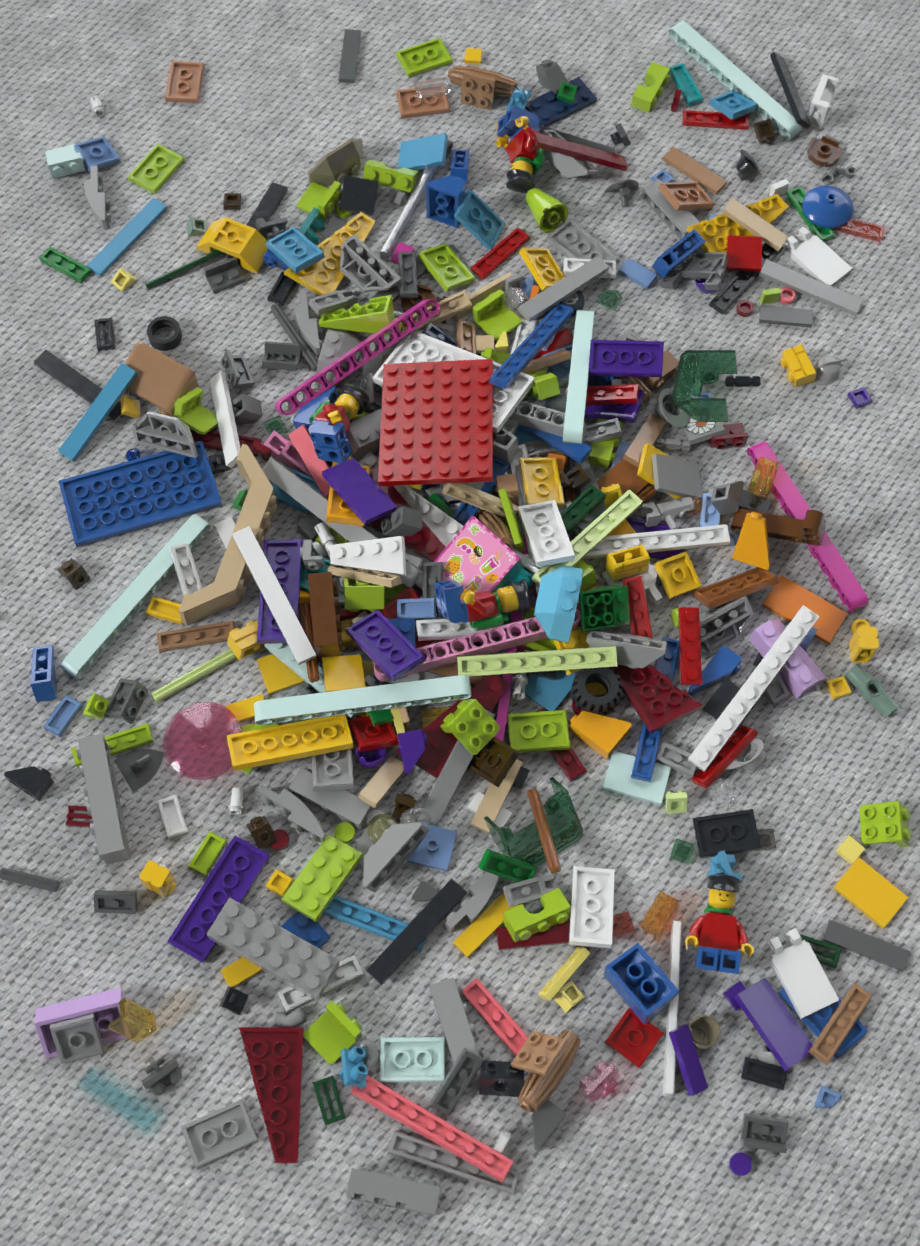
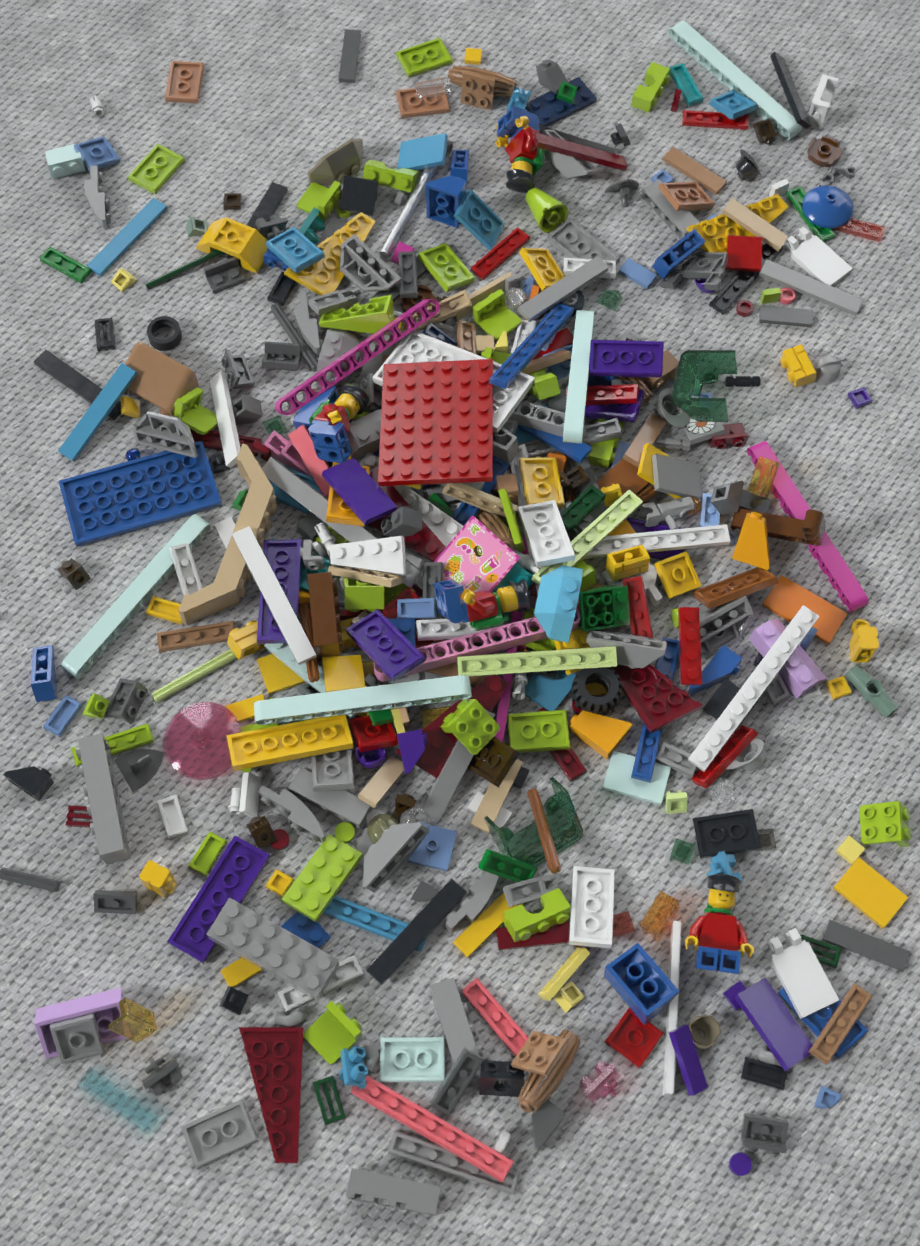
(249, 794): none -> white tile

